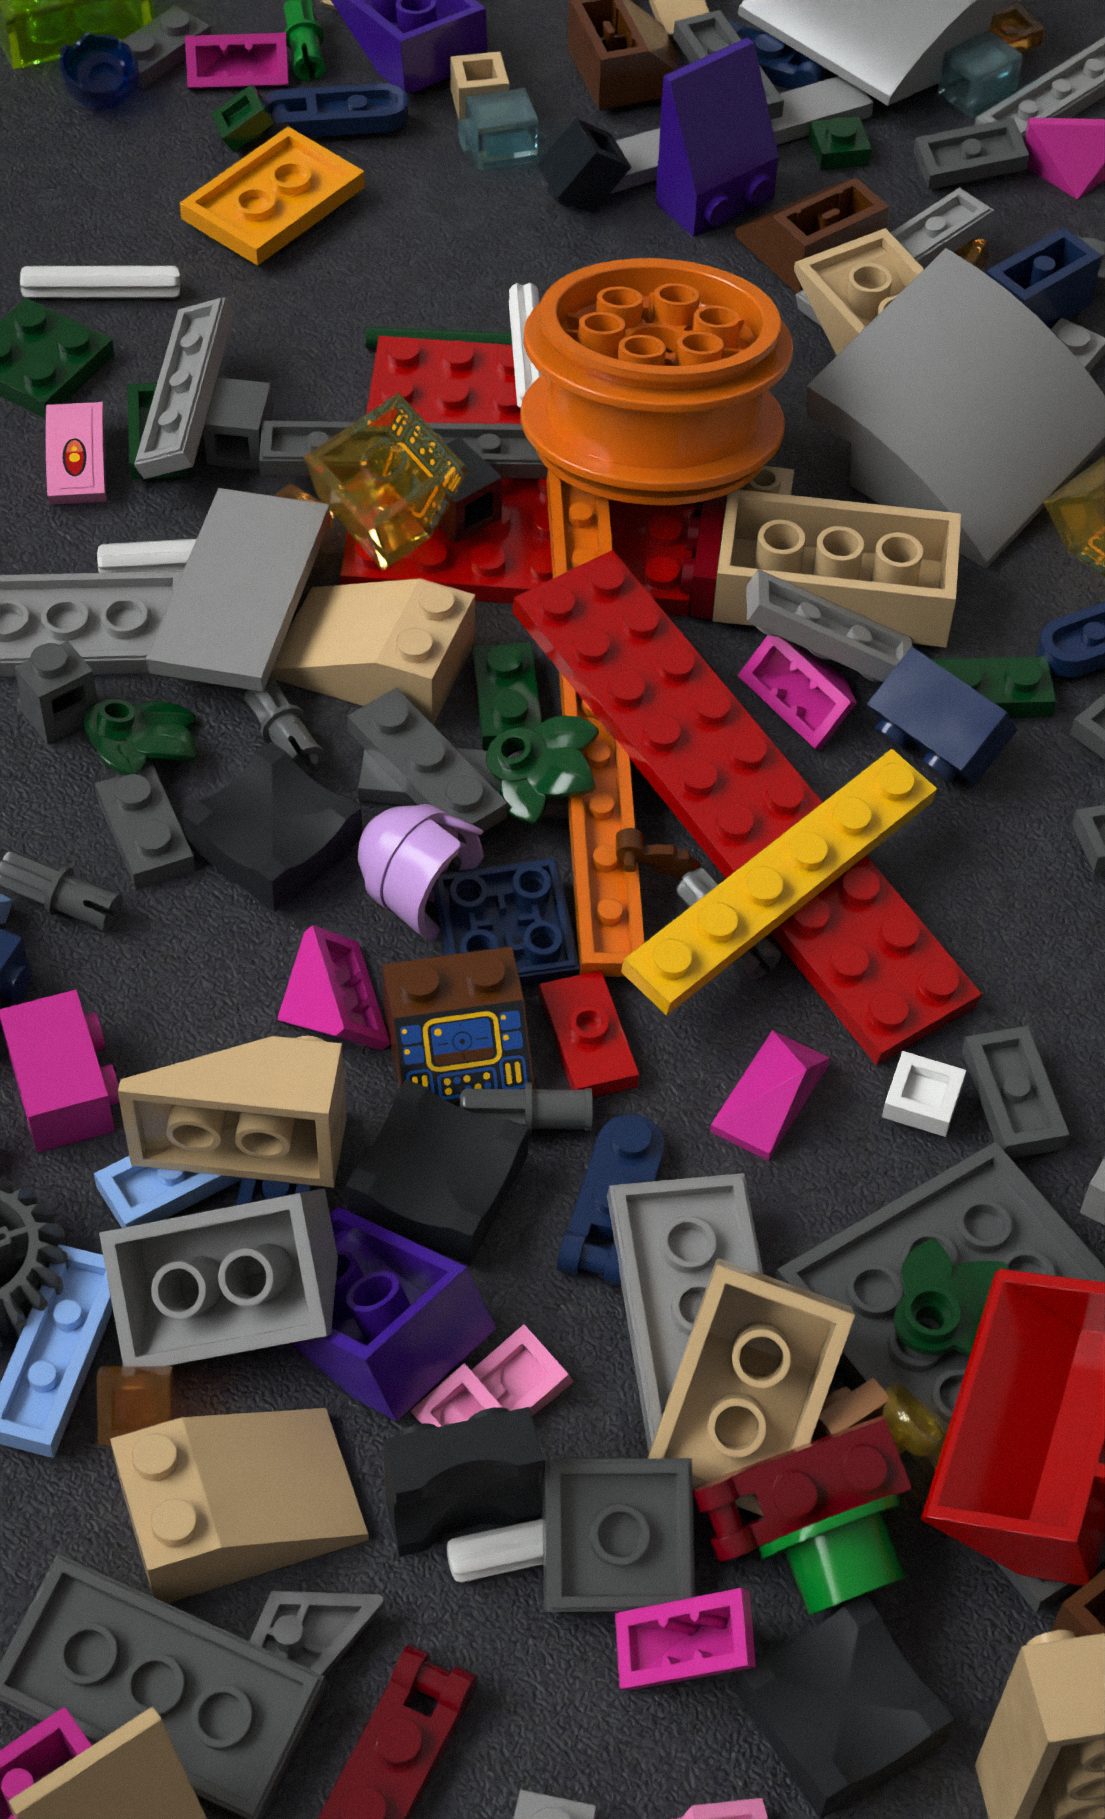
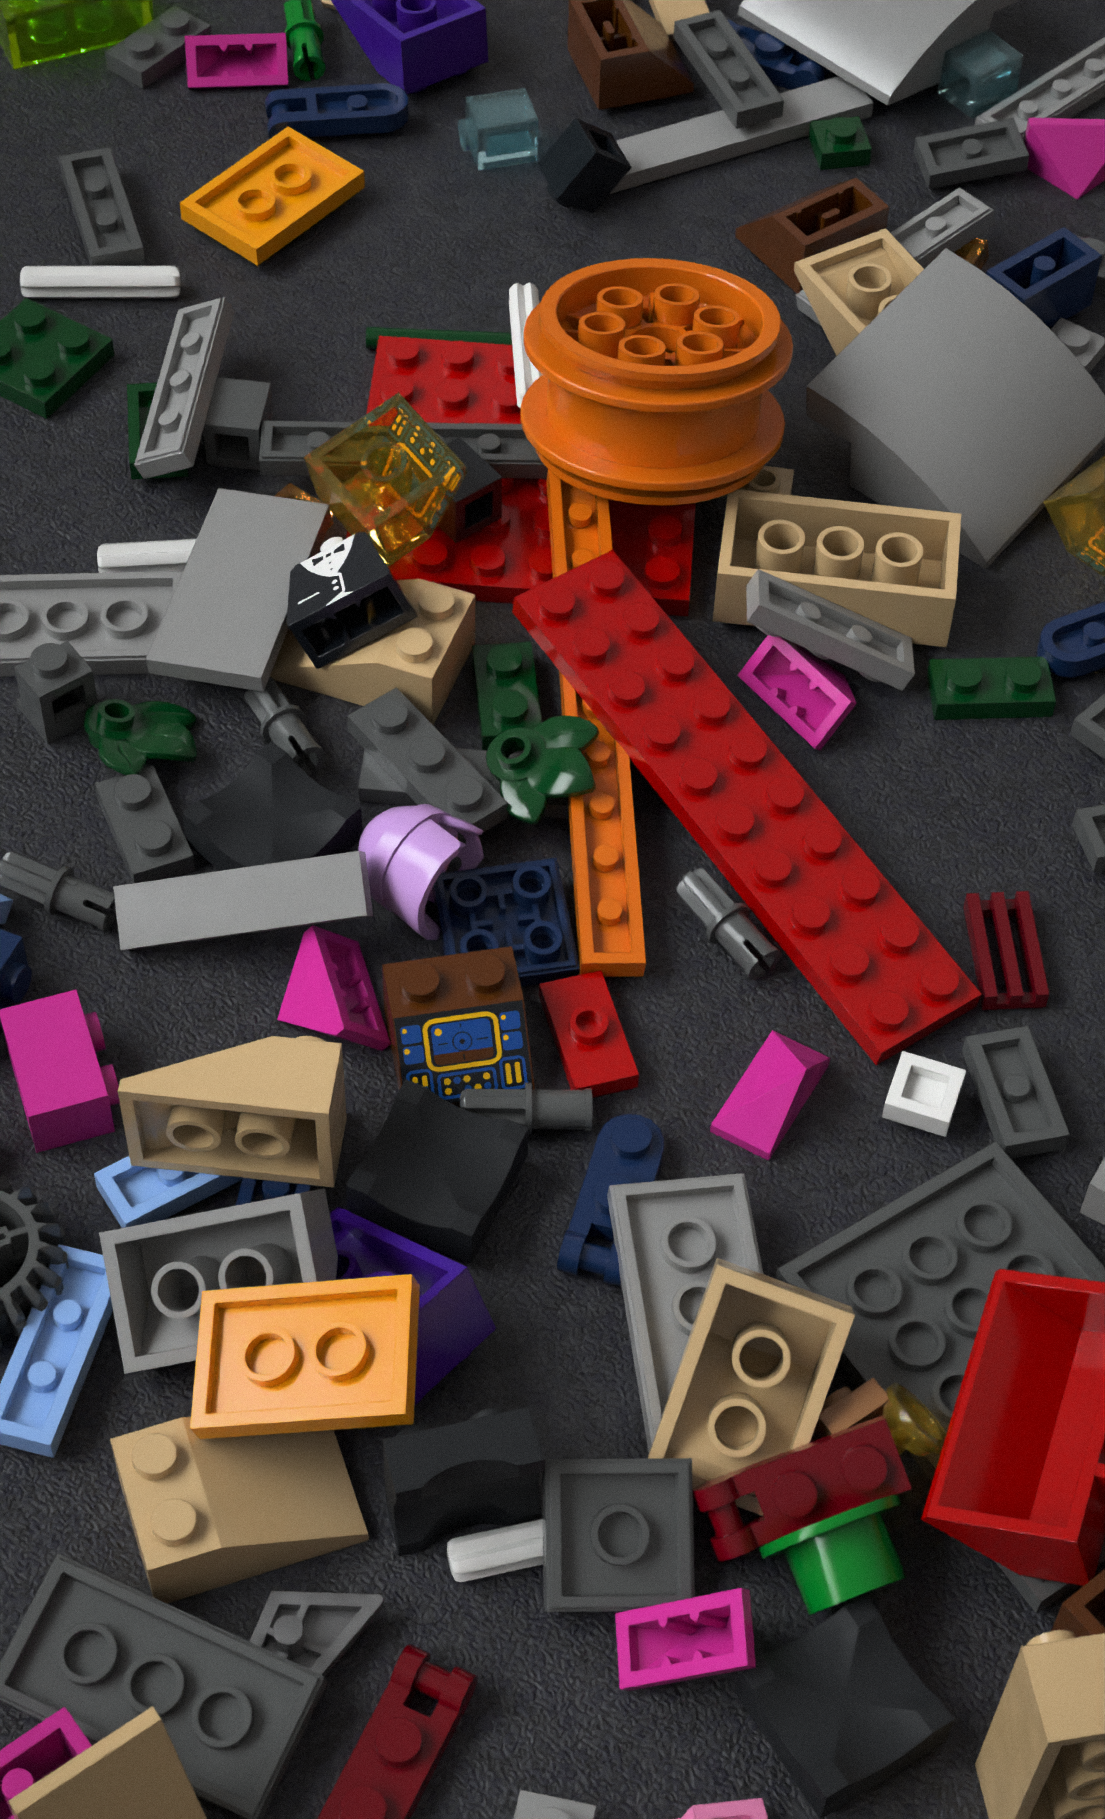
(75, 453): bright pink slope -> none
(99, 71): clear blue hair -> none
(102, 209): none -> dark grey plate
(132, 1399): clear orange plate -> none
(243, 118): dark green plate -> none
(243, 901): none -> light grey tile
(306, 1357): none -> light orange plate
(344, 599): none -> black torso
(476, 76): tan plate -> none
(510, 1377): bright pink slope -> none
(664, 858): reddish brown piece -> none
(705, 538): dark red plate -> none
(715, 140): dark purple slope -> none
(777, 882): yellow plate -> none
(941, 718): dark blue brick -> none
(944, 1293): dark green plate -> none
(1001, 910): none -> dark red tile
(1017, 27): clear orange plate -> none

